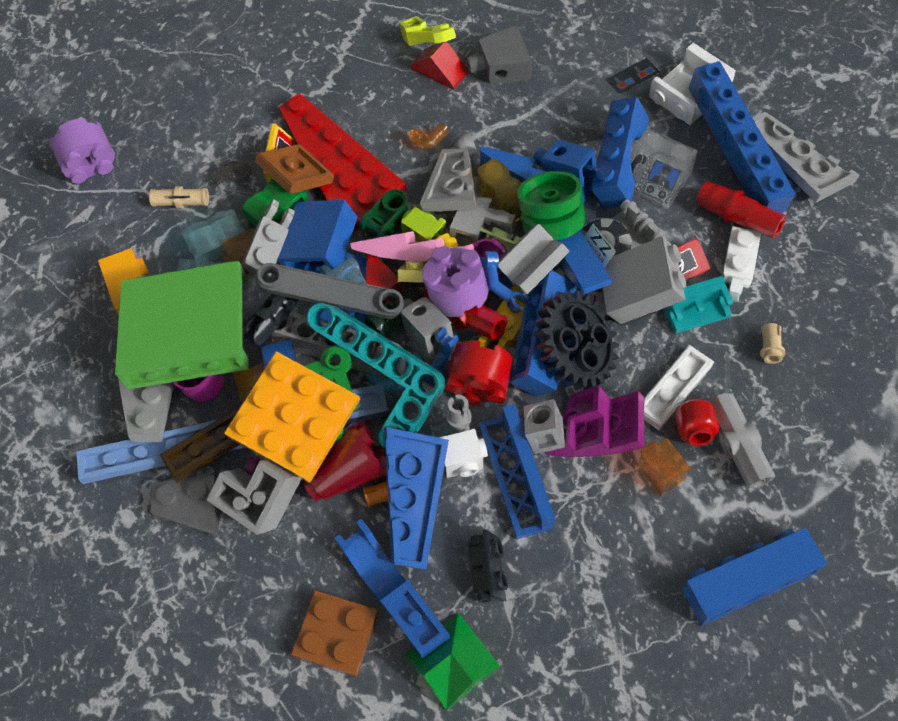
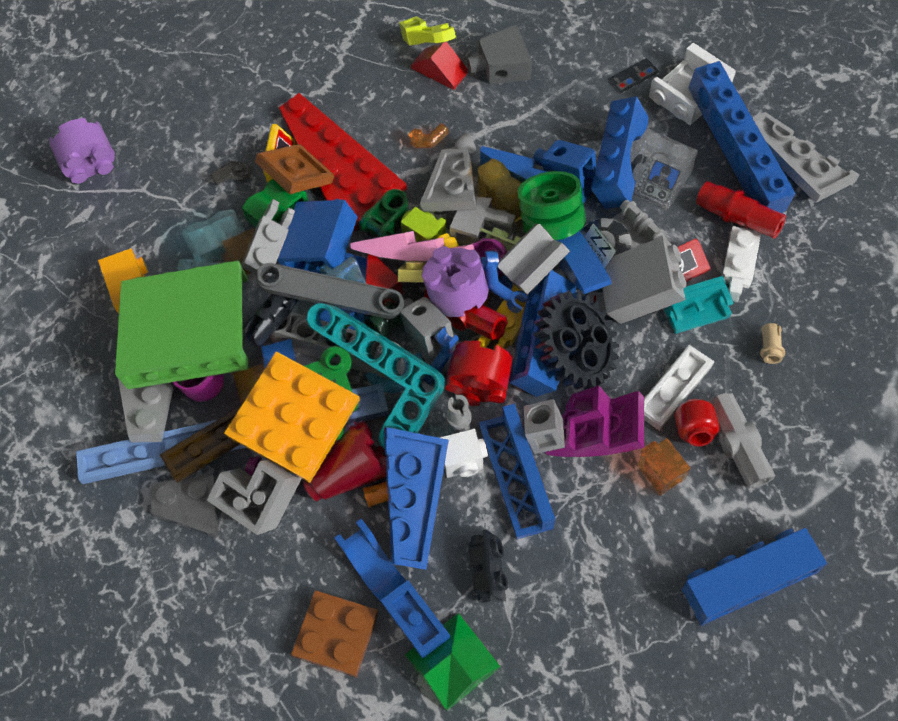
(161, 197): tan pin -> none

